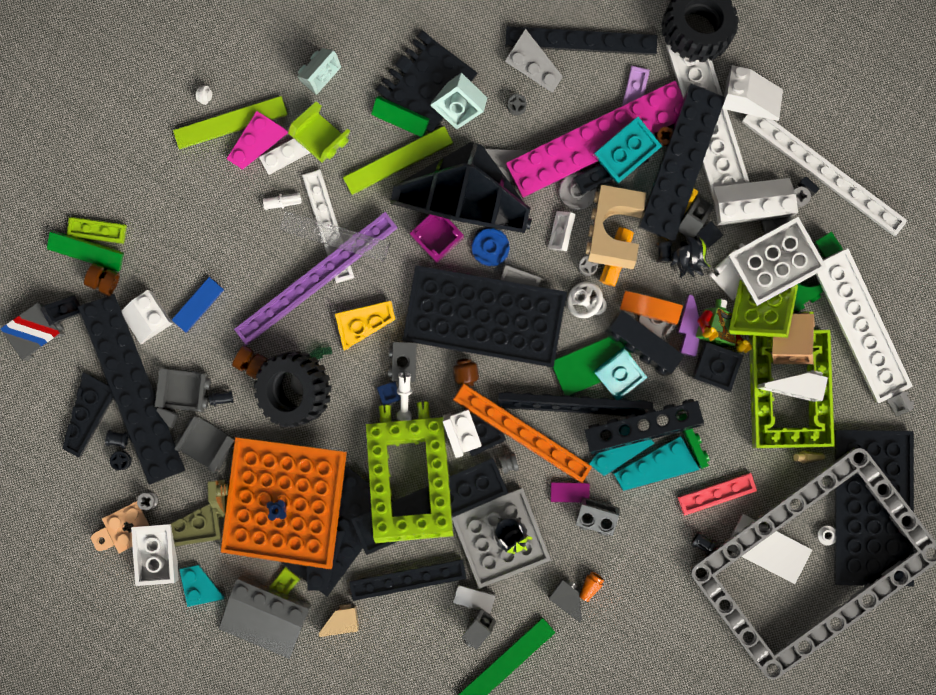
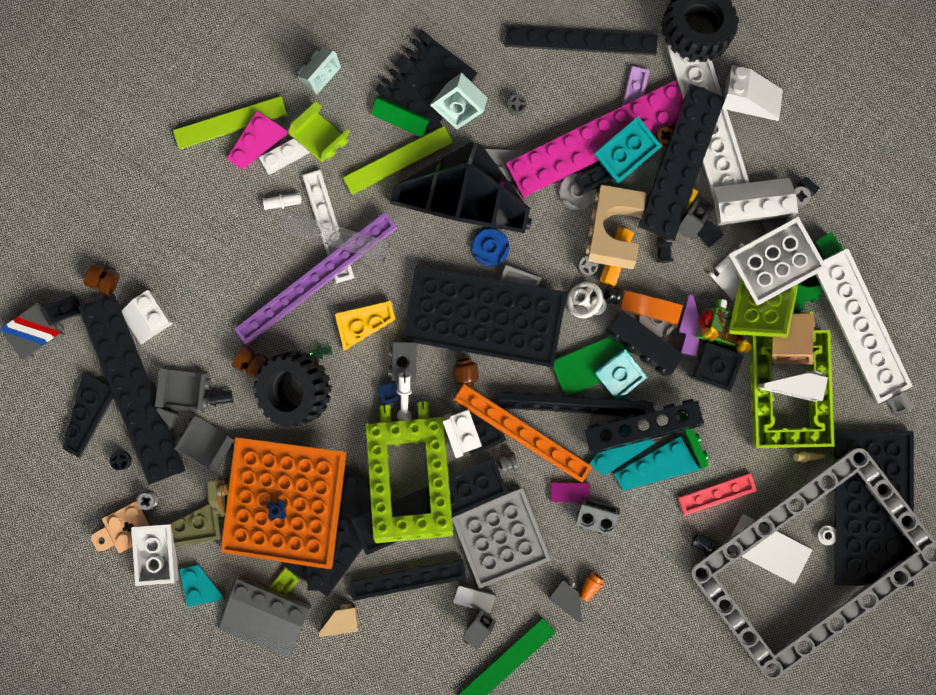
(85, 250): green tile -> none
(96, 230): lime tile -> none
(117, 439): black bush -> none
(197, 305): blue tile -> none
(203, 94): white plate -> none
(437, 236): magenta container -> none
(511, 535): black hair -> none
(533, 62): light grey wing -> none
(561, 231): white plate -> none
(612, 294): none -> black bush
(691, 256): black hair -> none
(826, 173): white plate -> none

